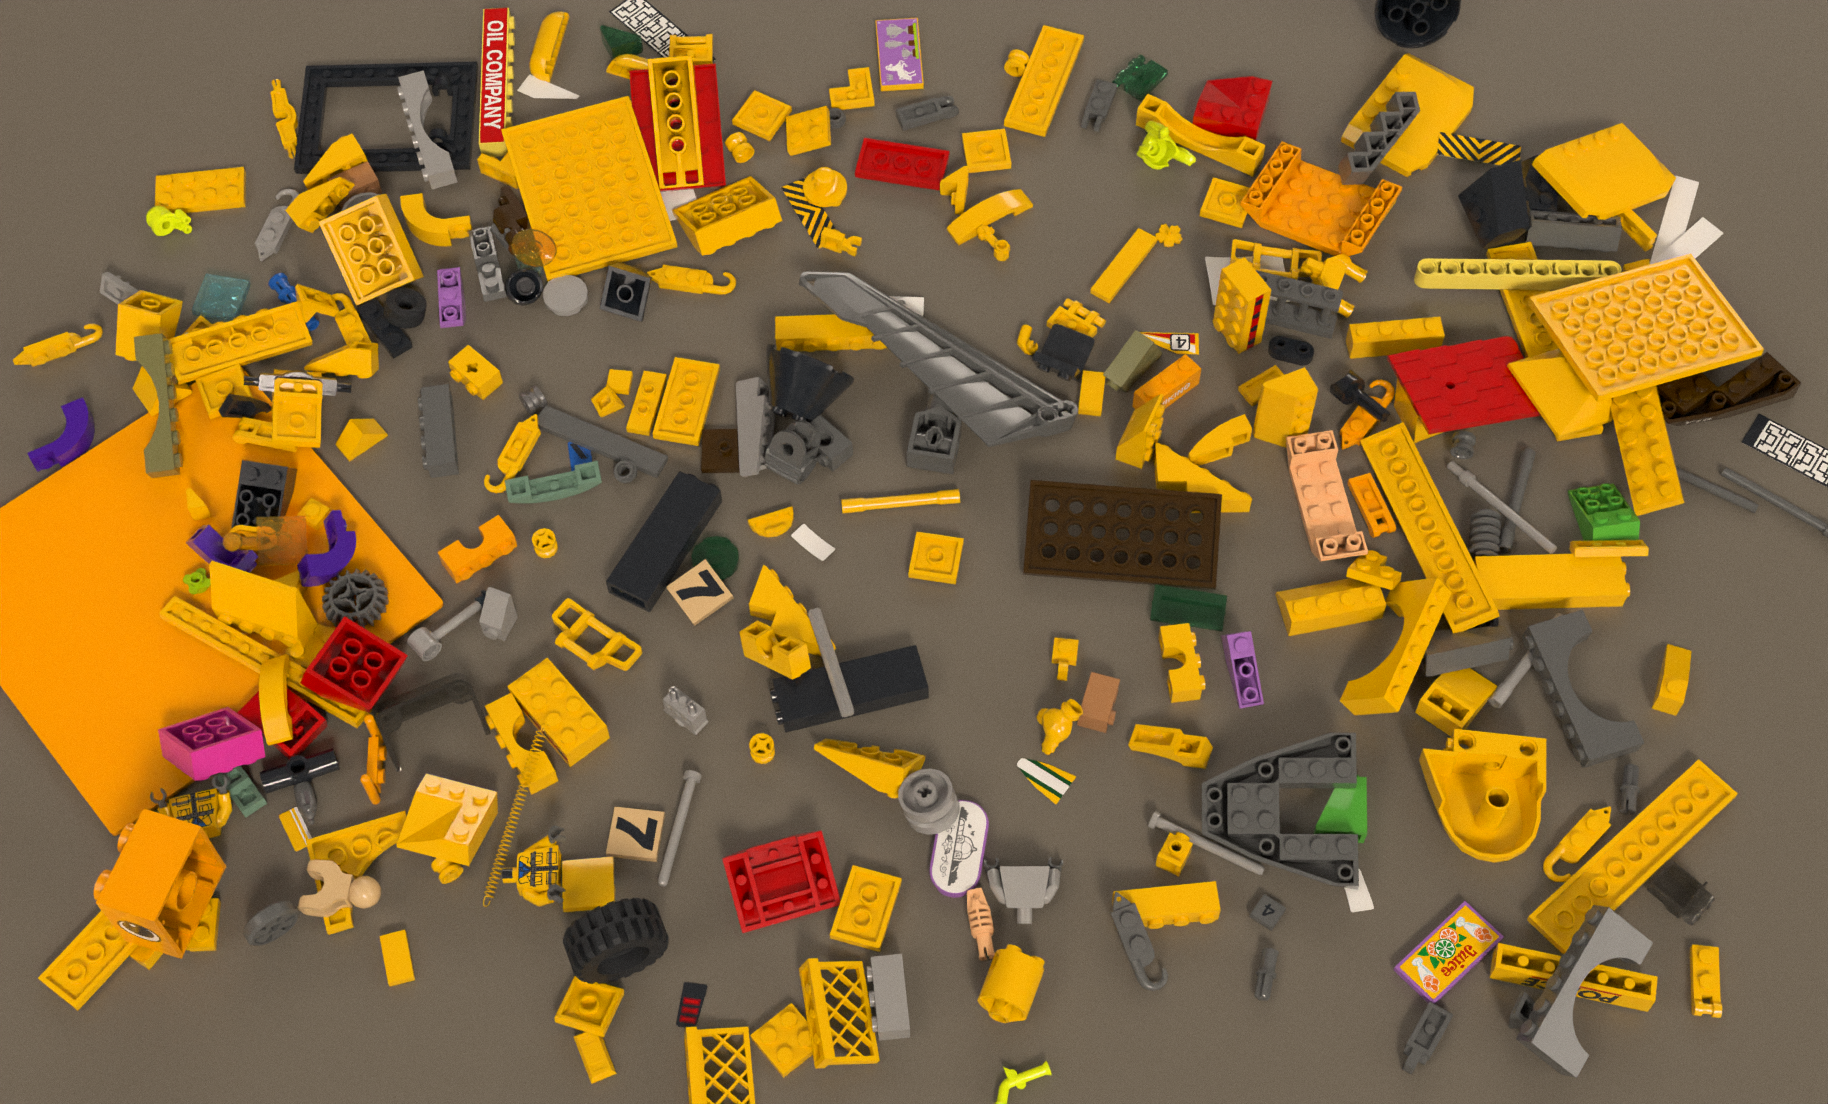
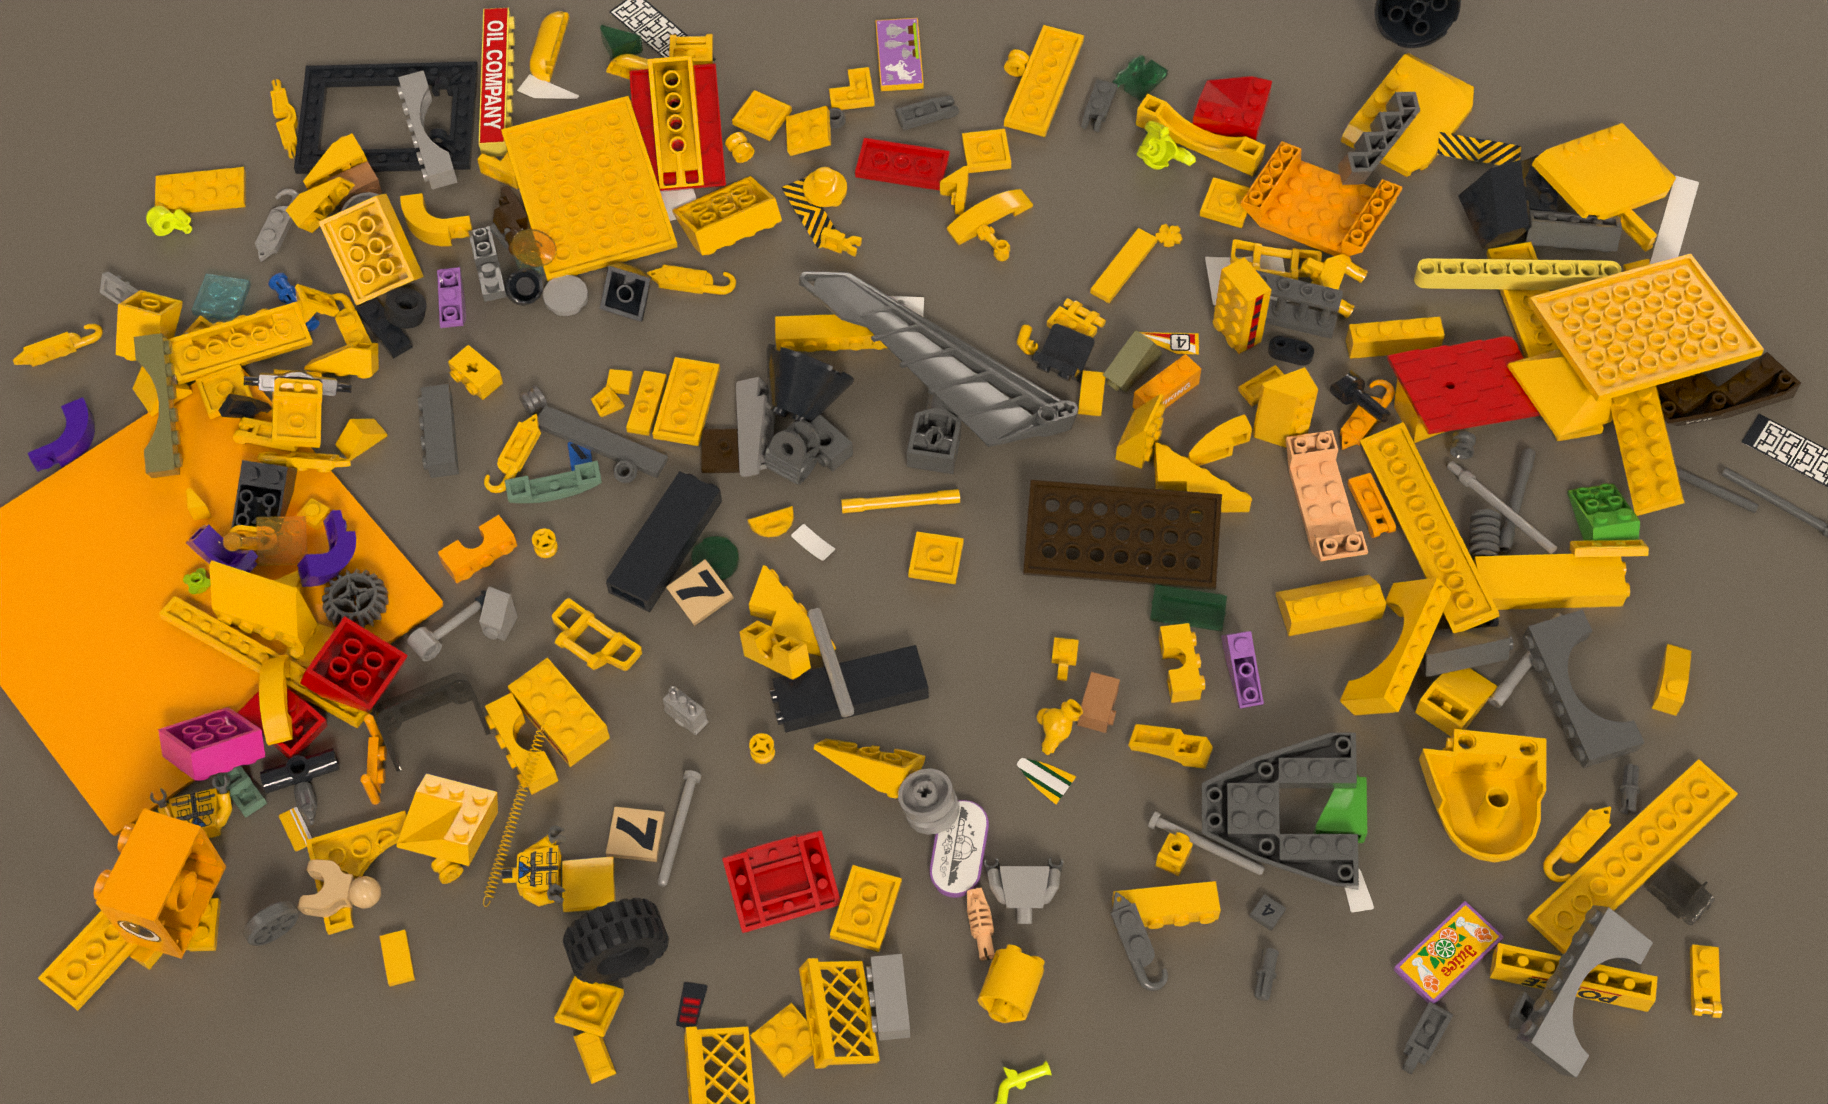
(303, 460): none -> yellow plate
(1373, 570): yellow plate -> none
(1692, 242): white sticker -> none

